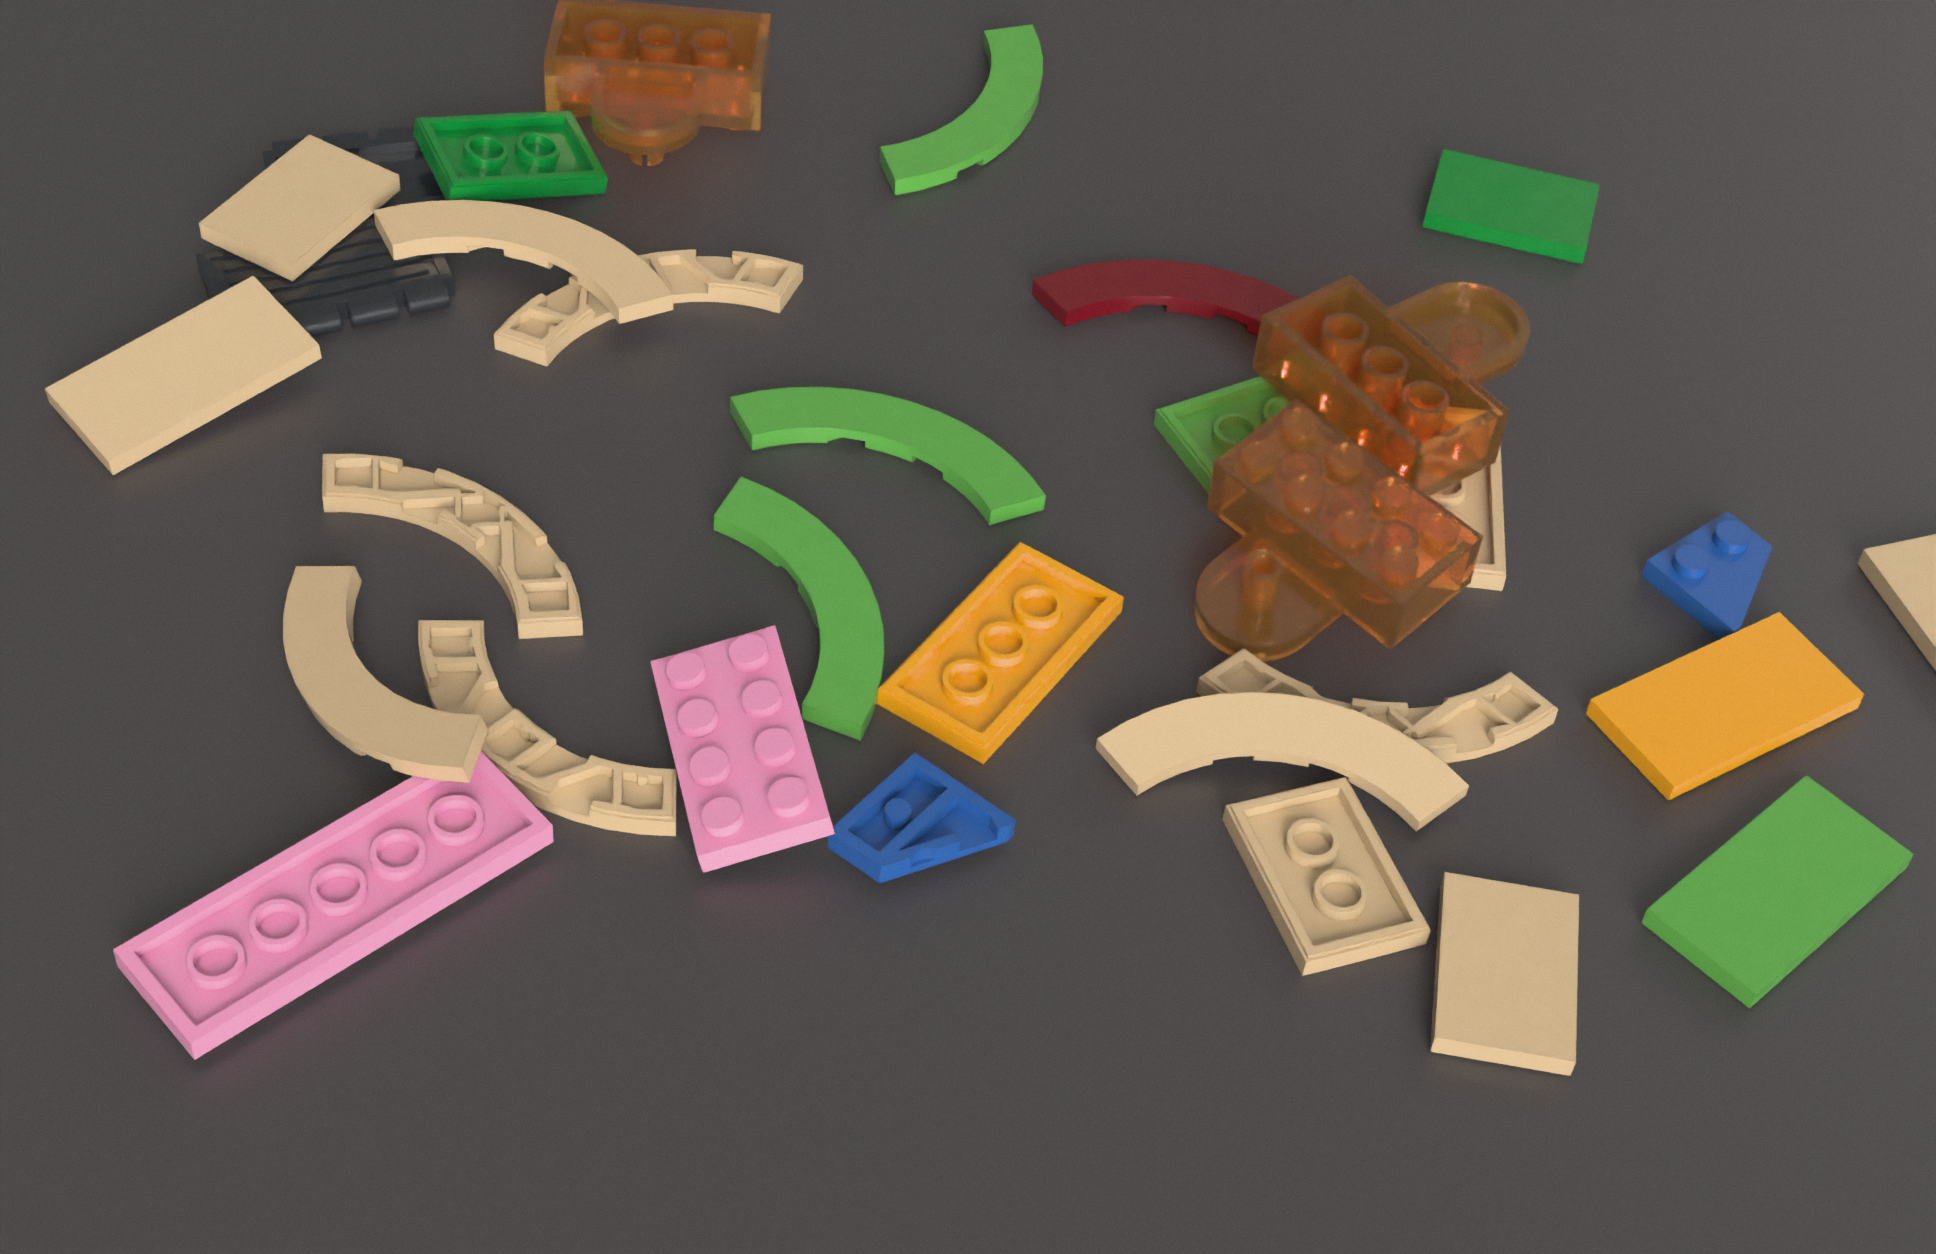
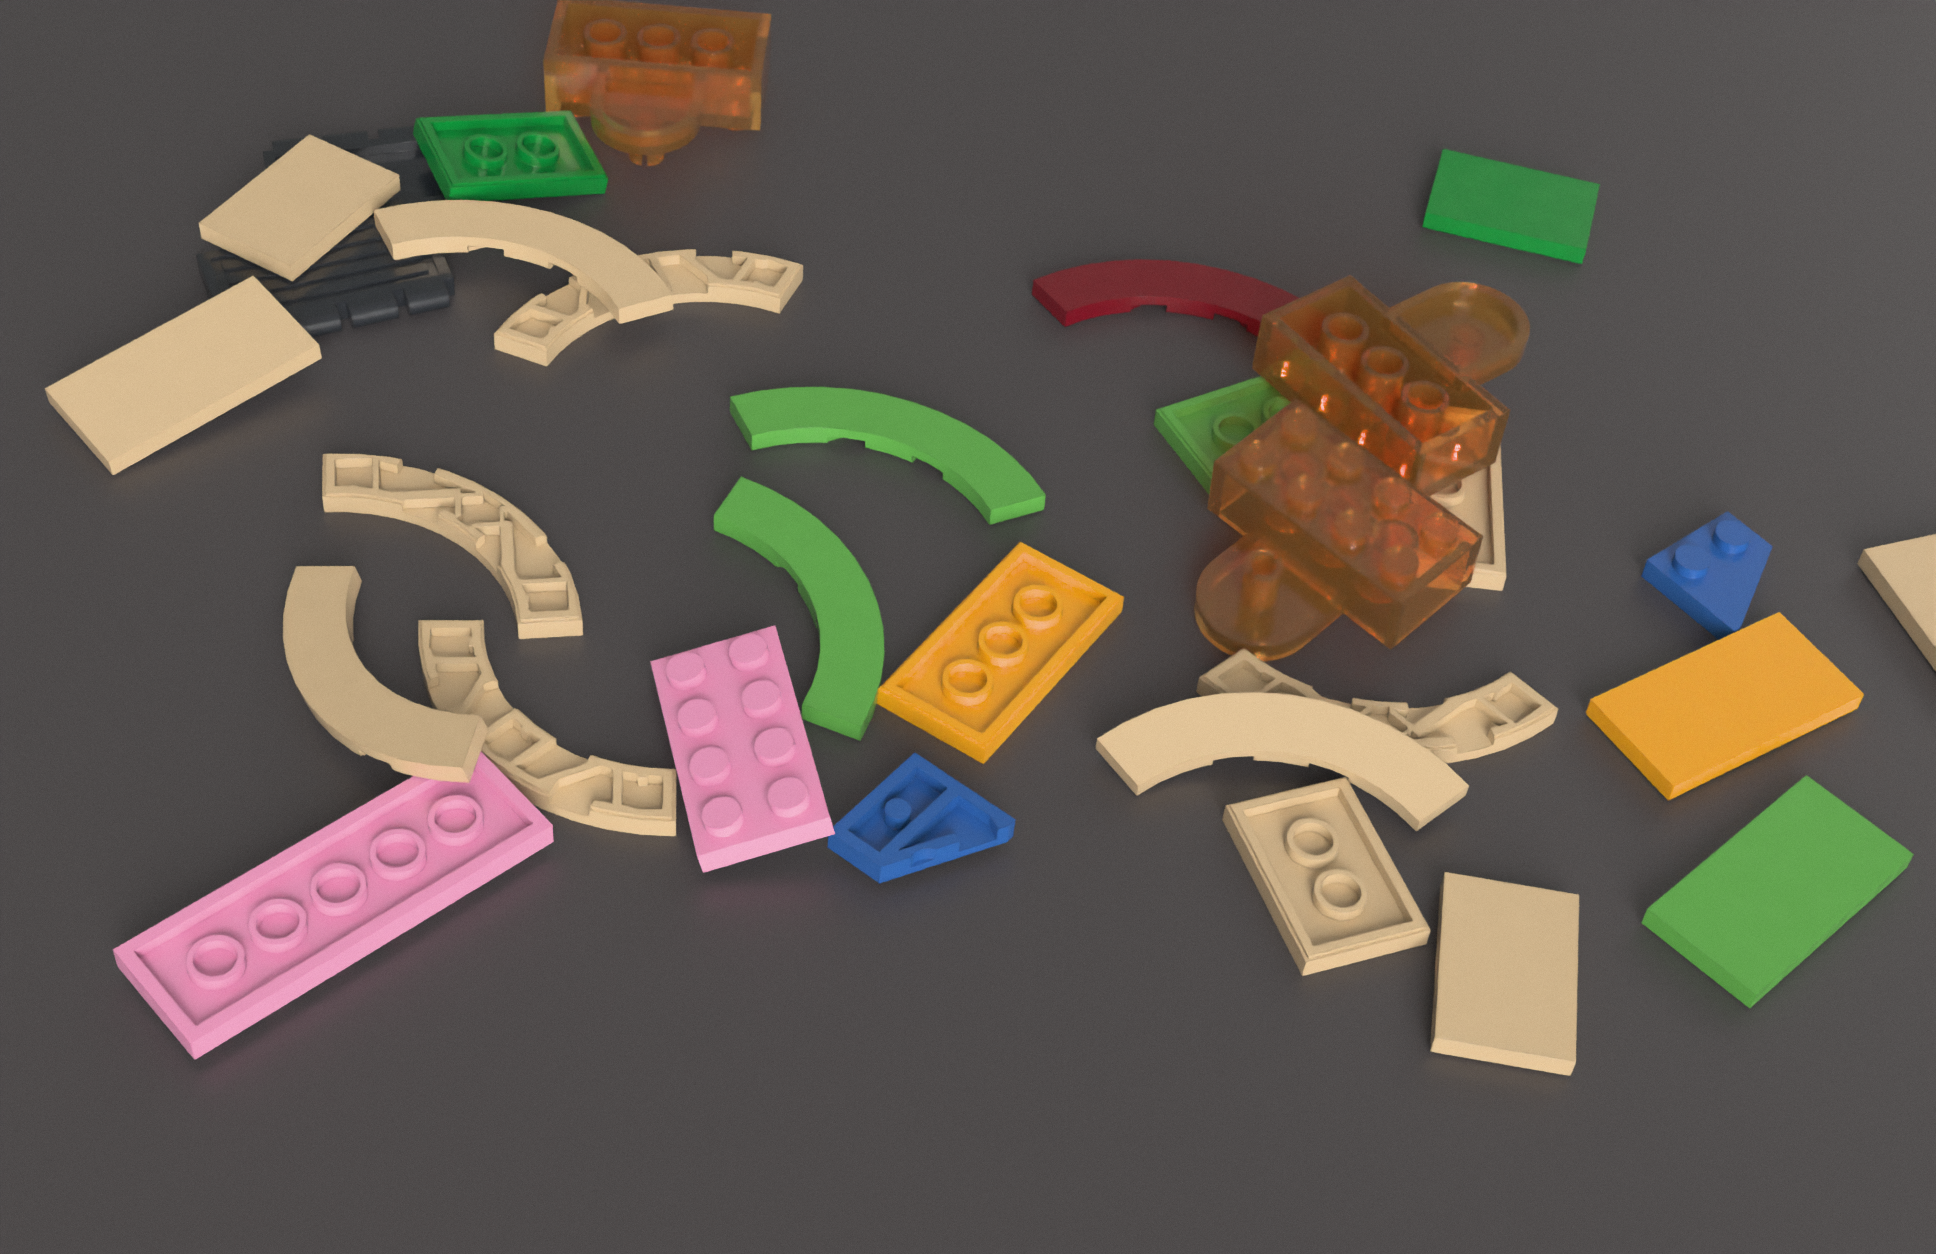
(984, 127): bright green tile -> none

